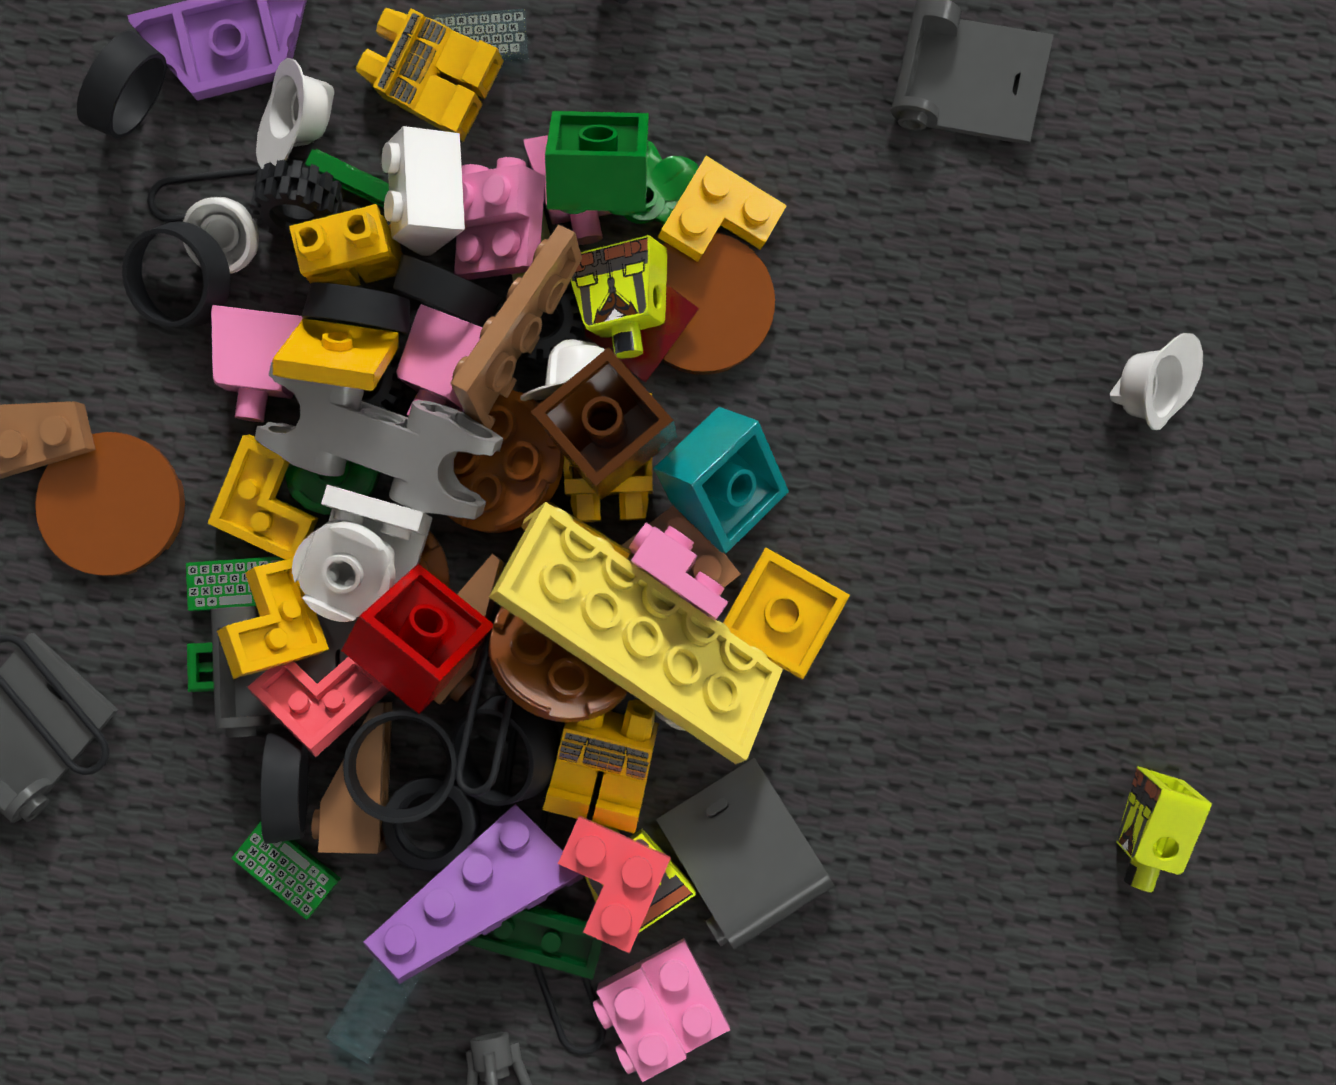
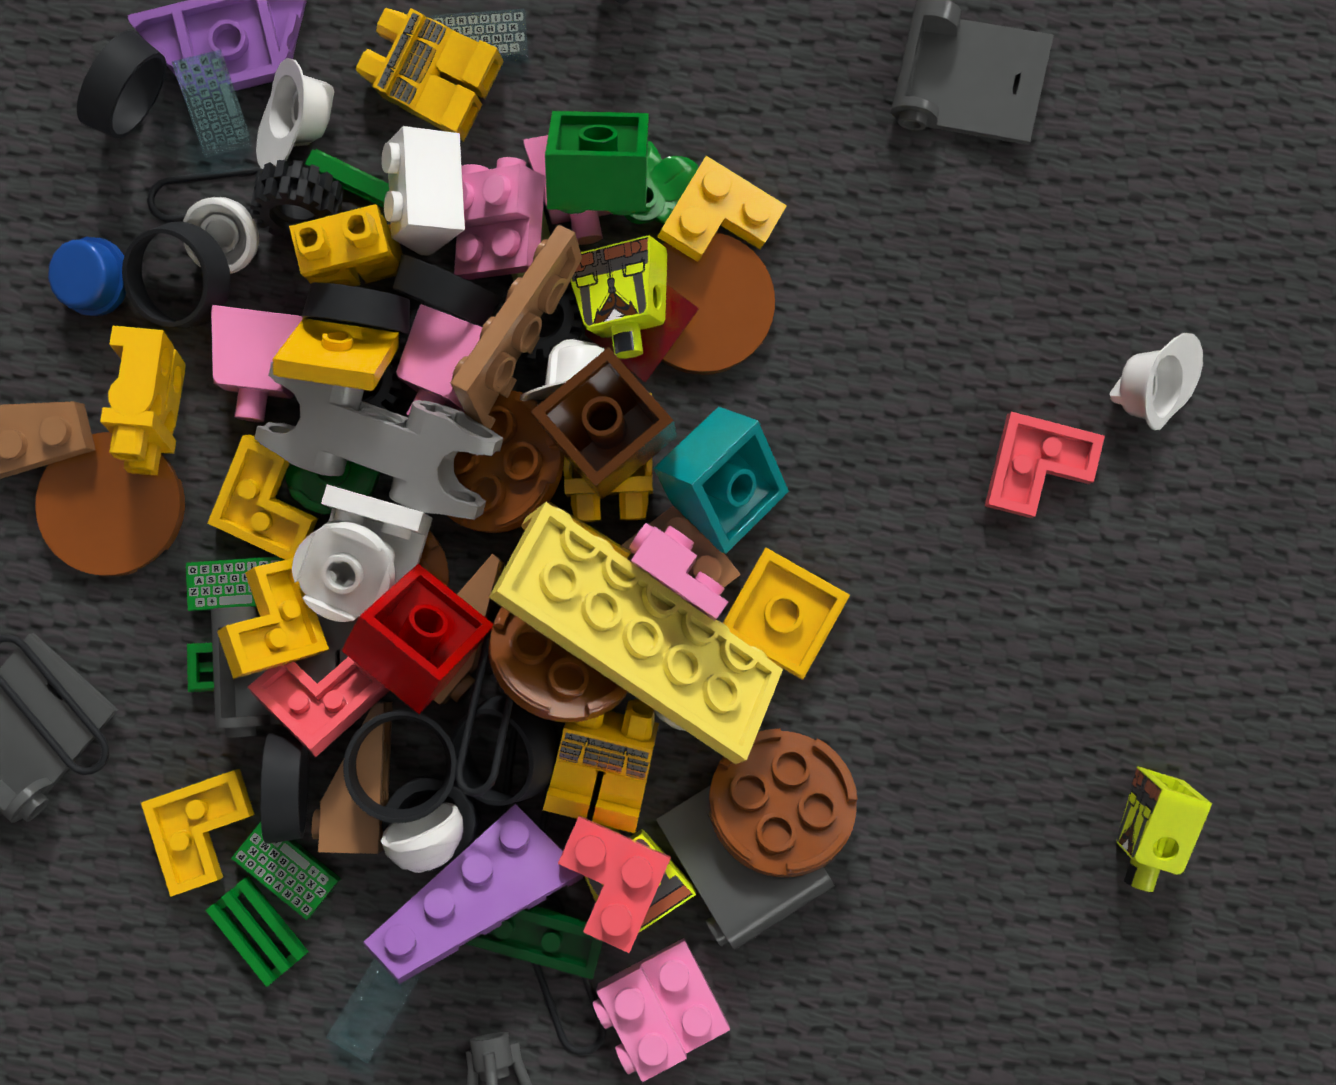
(88, 276): none -> blue piece
(143, 398): none -> yellow hips
(182, 824): none -> yellow plate
(212, 103): none -> clear light blue tile
(242, 943): none -> green tile
(426, 841): none -> white piece
(784, 805): none -> dark orange tile
(1031, 451): none -> coral plate

